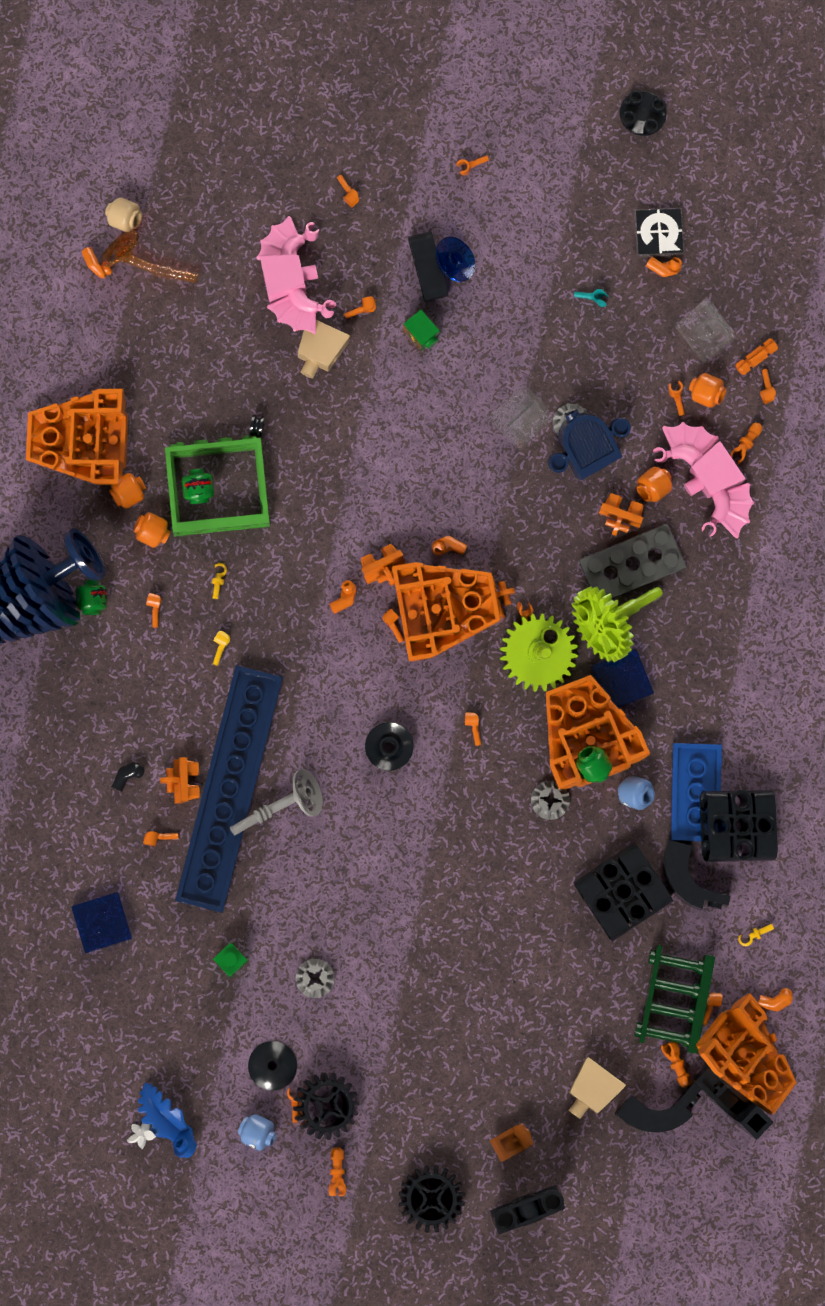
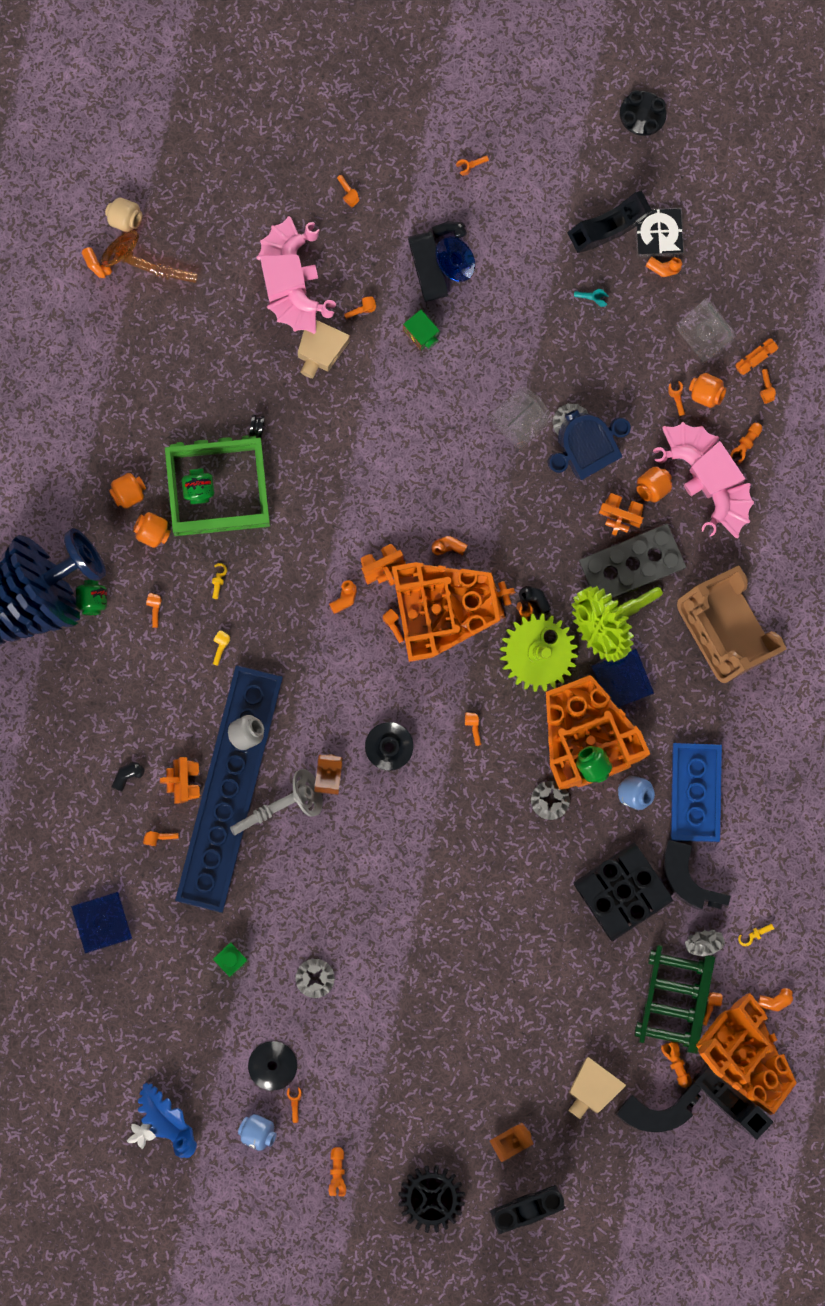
(82, 437): orange wedge -> none
(246, 732): none -> light grey head
(328, 774): none -> dark orange bracket
(330, 1096): black gear -> none
(449, 227): none -> black arm
(535, 596): none -> black arm
(610, 225): none -> black arch
(705, 943): none -> light grey gear
(723, 844): black connector -> none
(726, 626): none -> medium nougat windscreen

